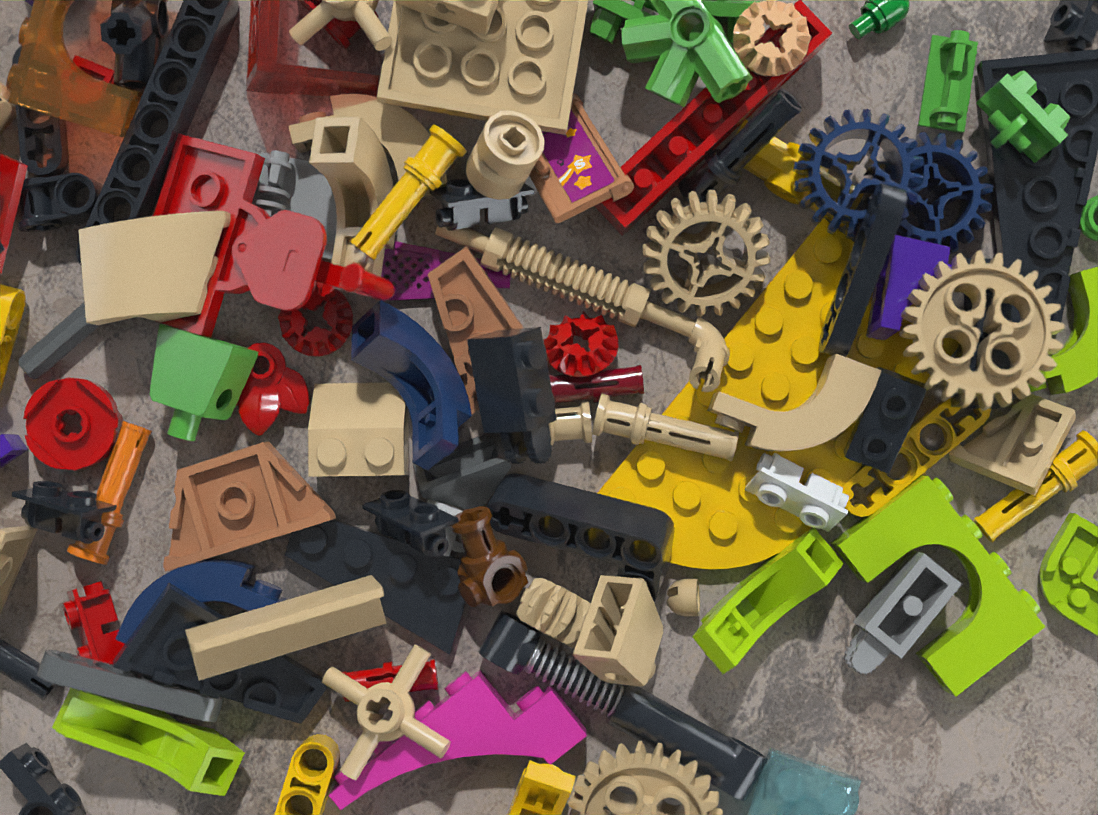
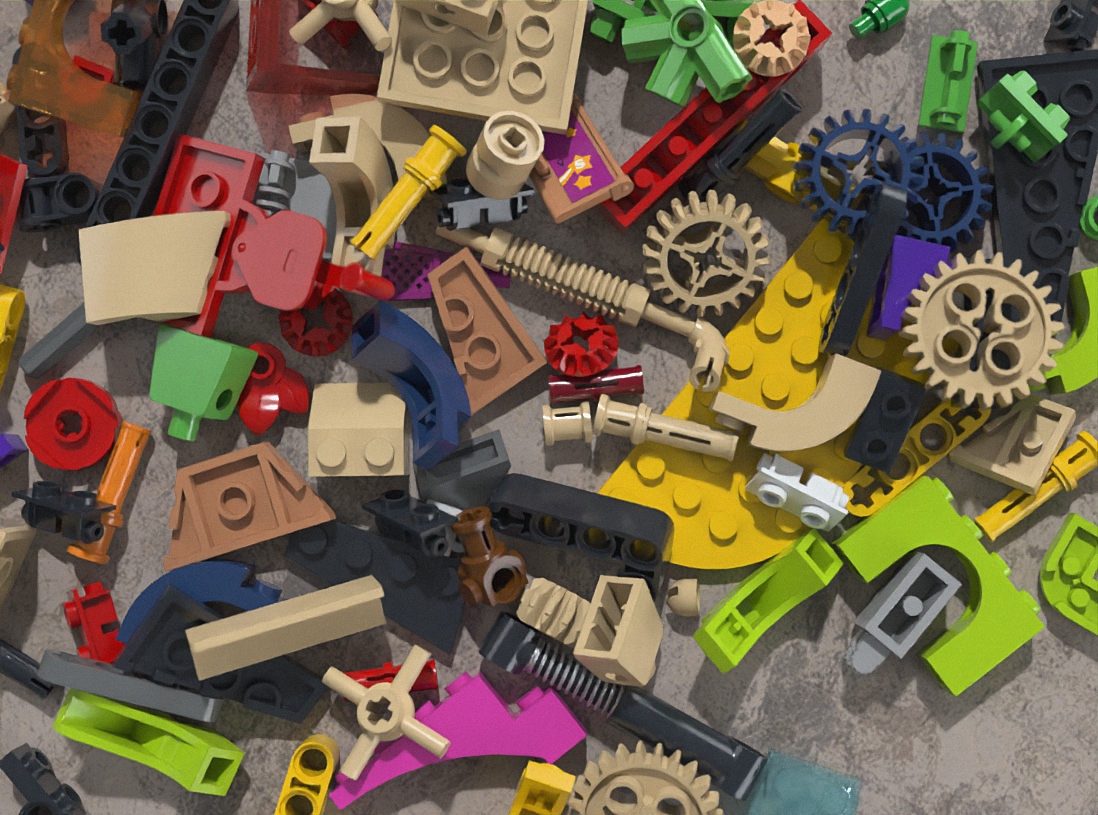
(514, 391): black hinge -> none

